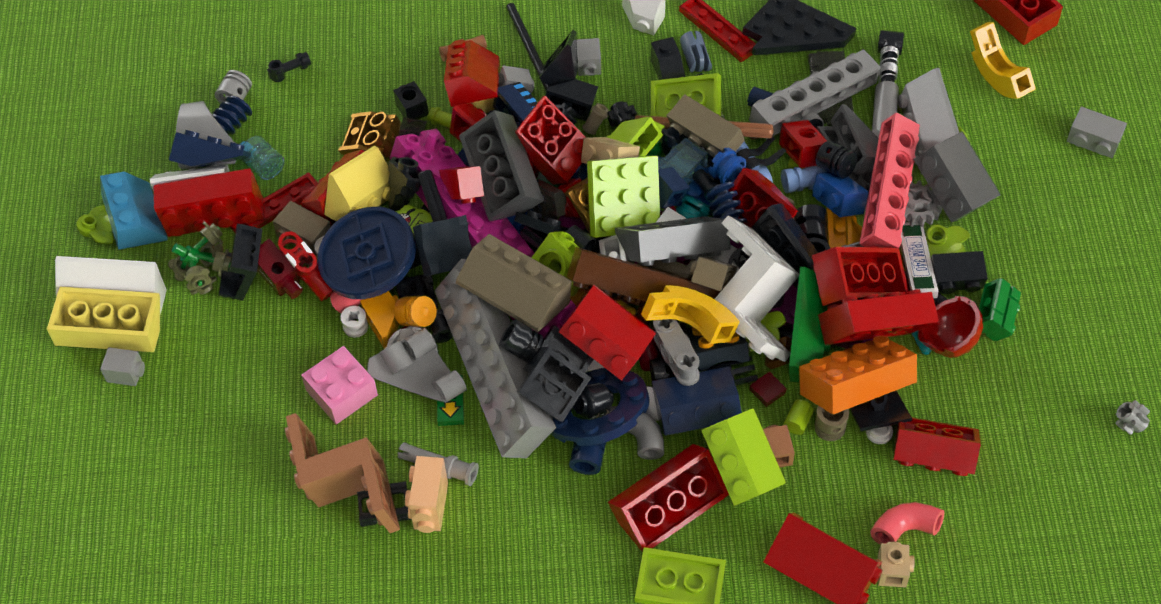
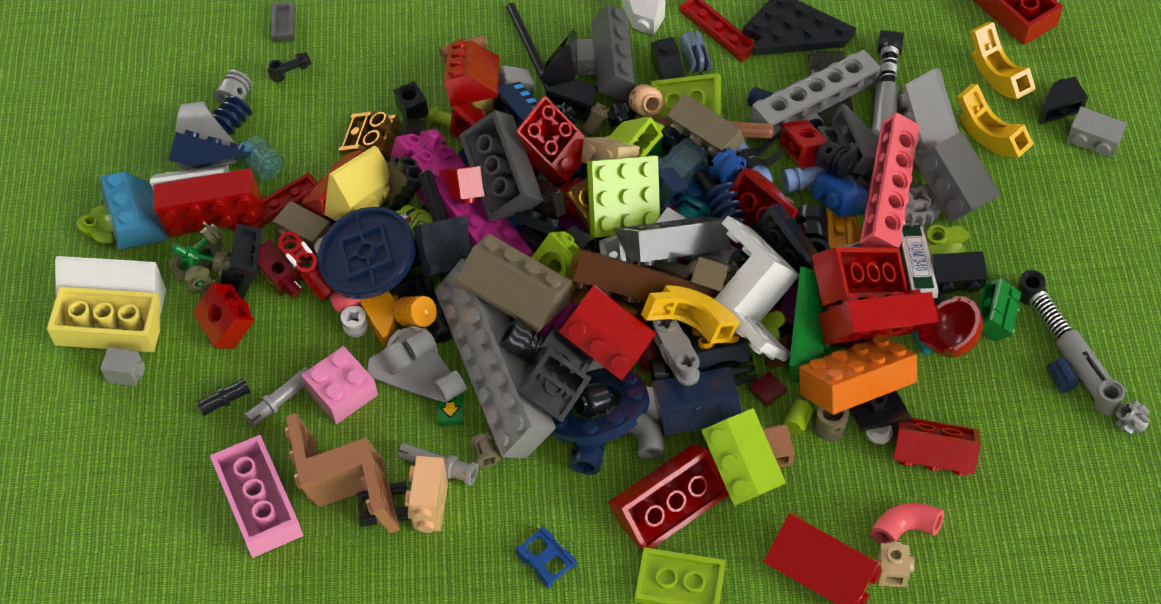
(223, 316): none -> red brick
(223, 396): none -> black pin
(256, 496): none -> bright pink brick
(270, 403): none -> light grey pin
(283, 22): none -> flat silver tile
(485, 450): none -> dark tan bush
(538, 562): none -> blue piece
(613, 53): none -> dark grey slope
(646, 100): none -> light nougat head
(988, 129): none -> yellow arch
(1062, 375): none -> dark blue piece
(1063, 100): none -> black slope
(1072, 345): none -> piece

